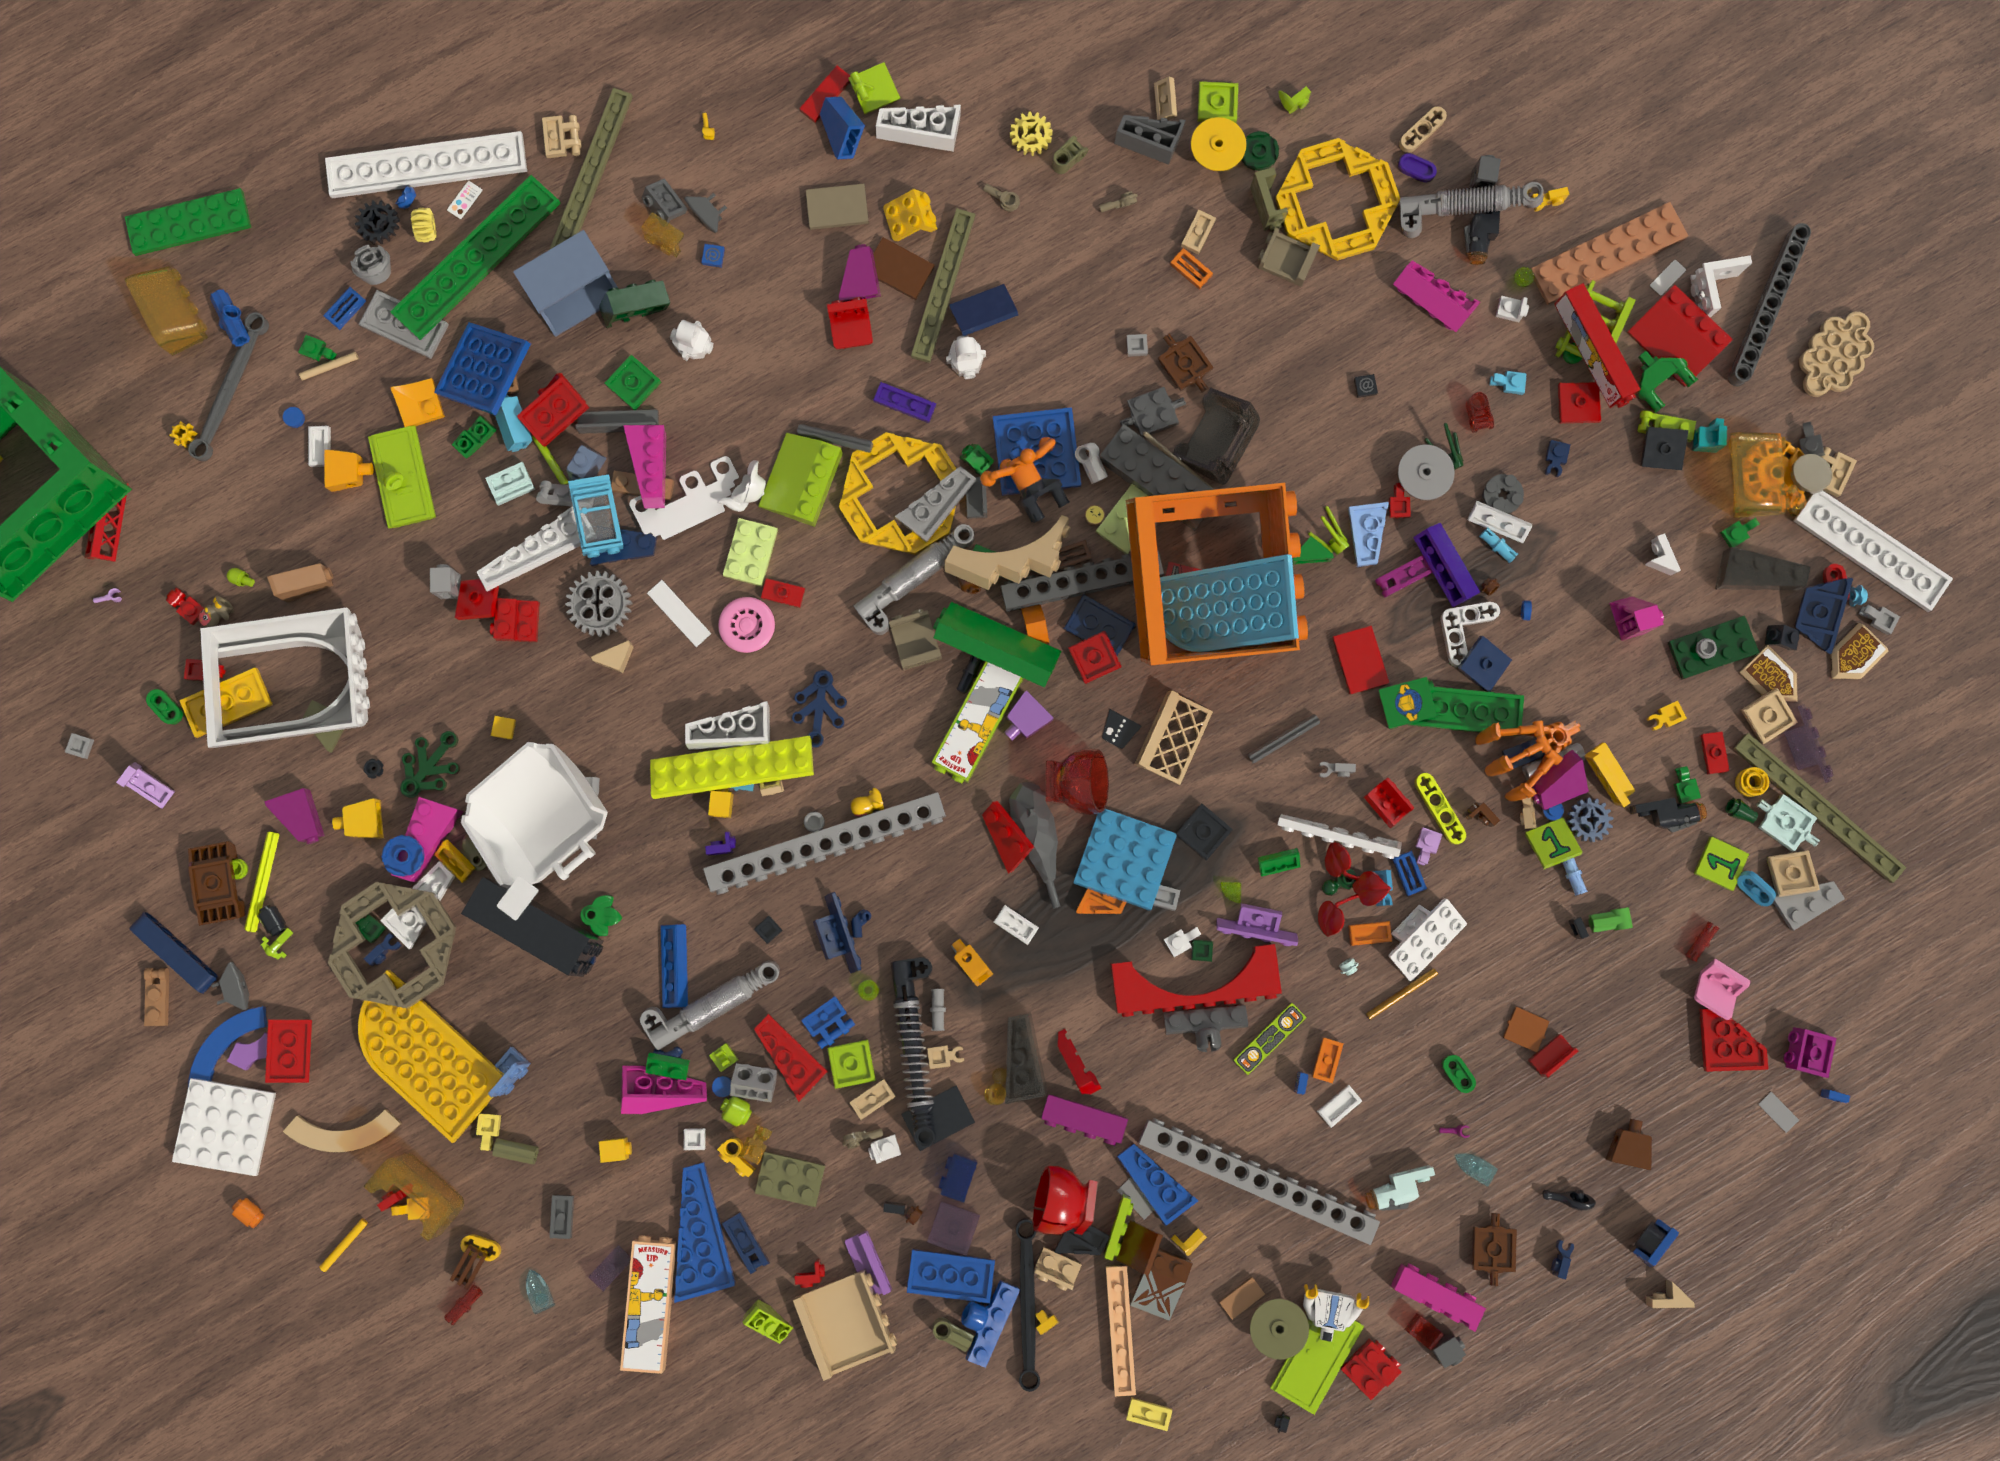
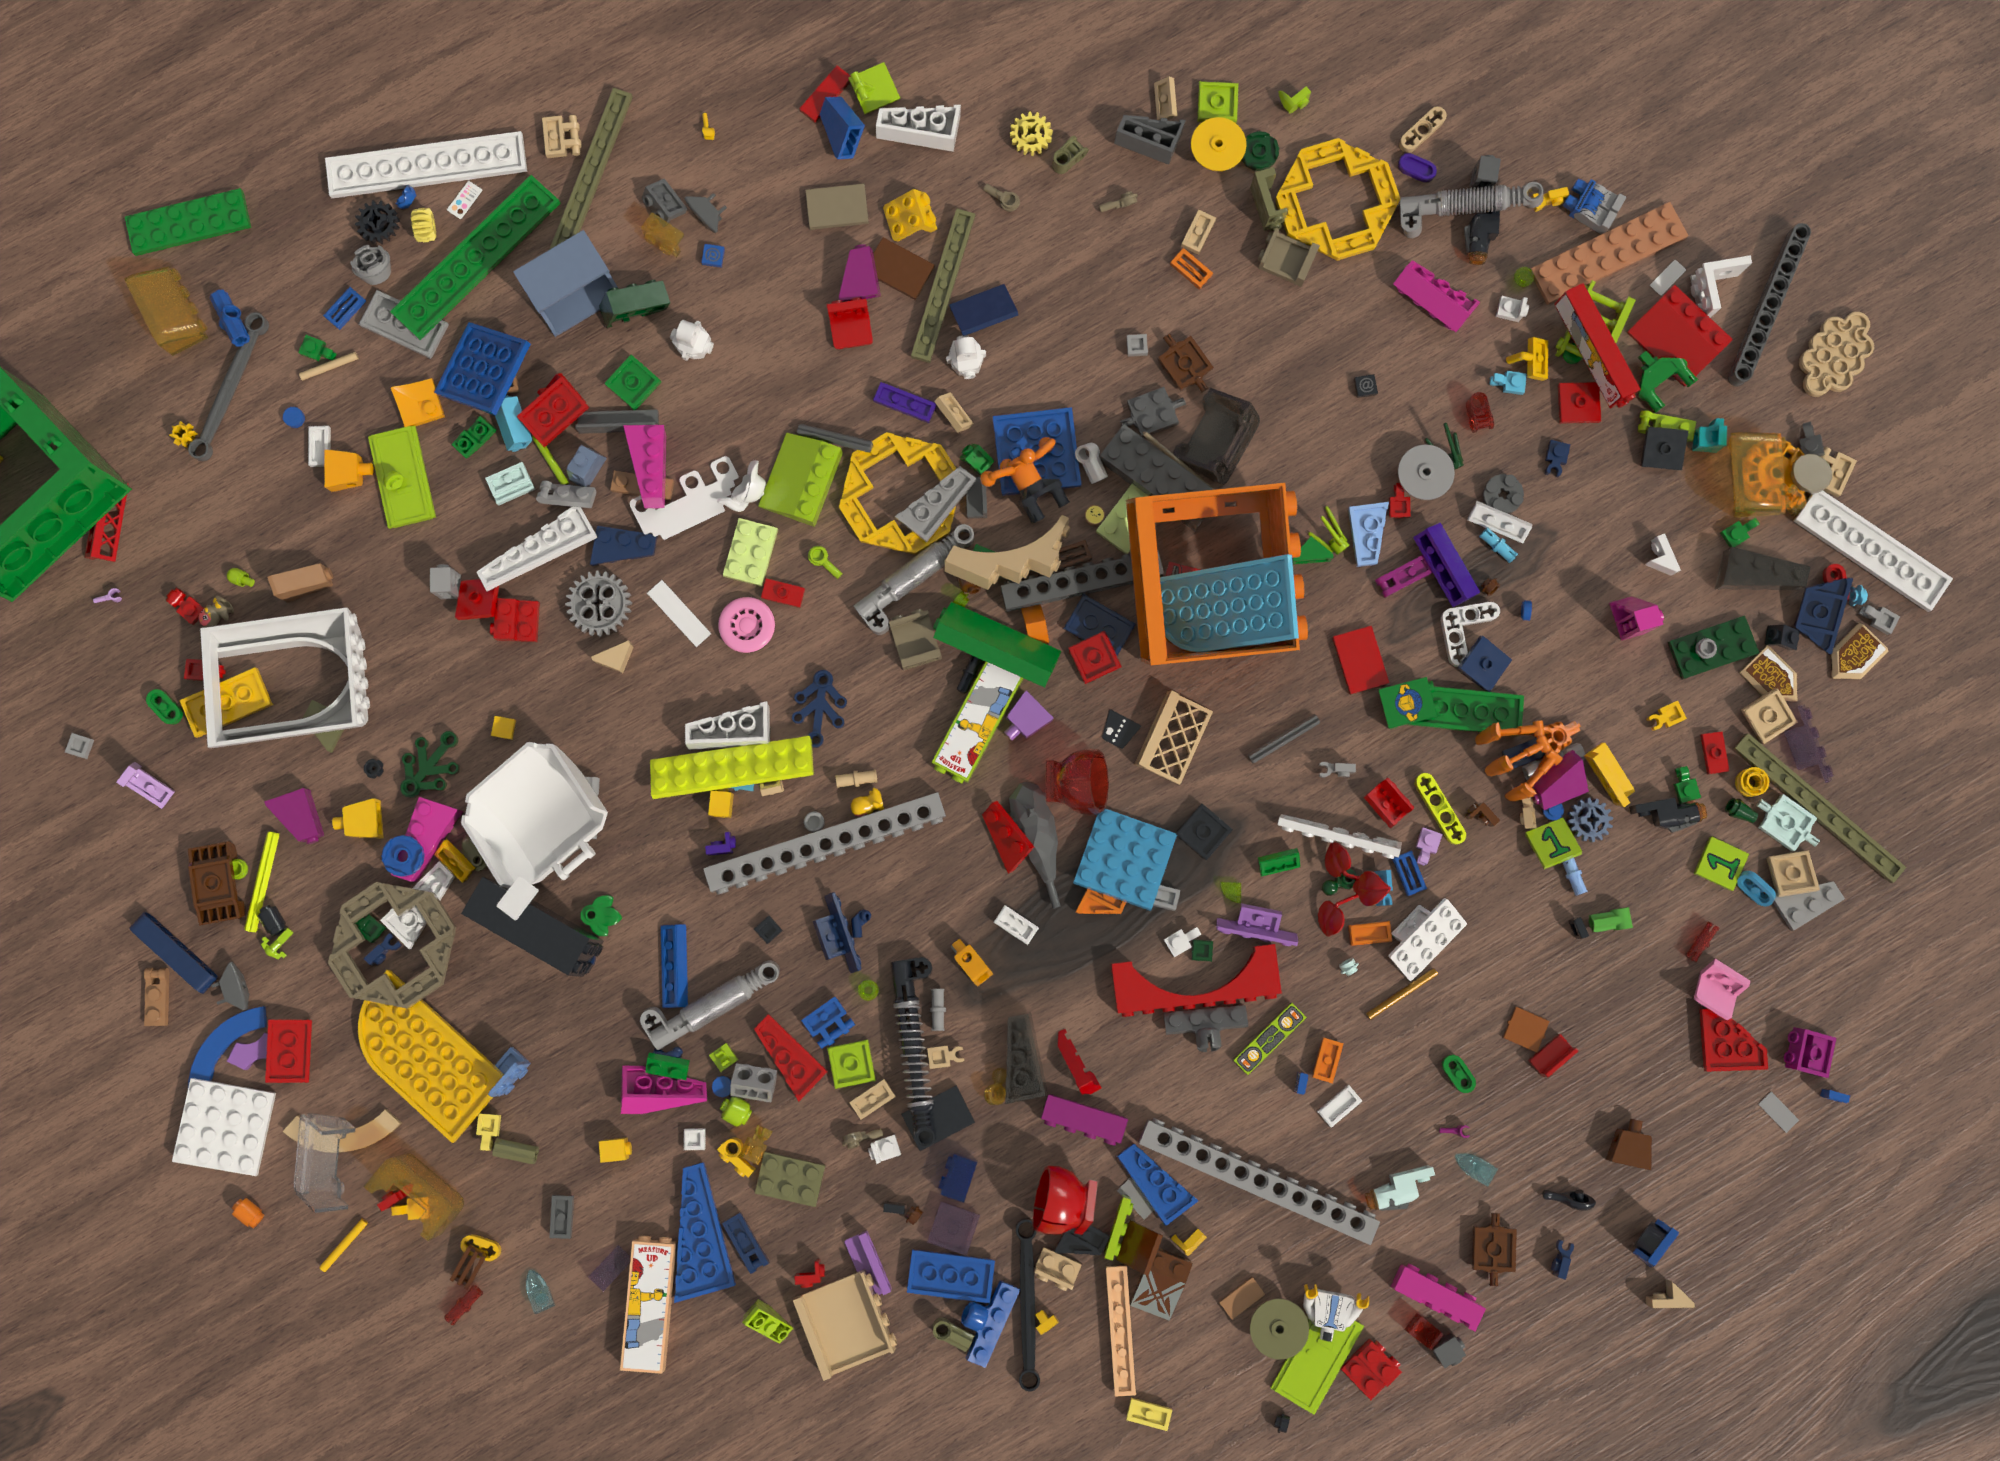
(317, 1161): none -> clear windscreen
(595, 516): medium azure door -> none
(819, 556): none -> lime plate
(856, 778): none -> tan pin
(954, 412): none -> tan plate
(961, 599): none -> clear neon green plate
(1537, 358): none -> yellow plate
(1595, 205): none -> hips

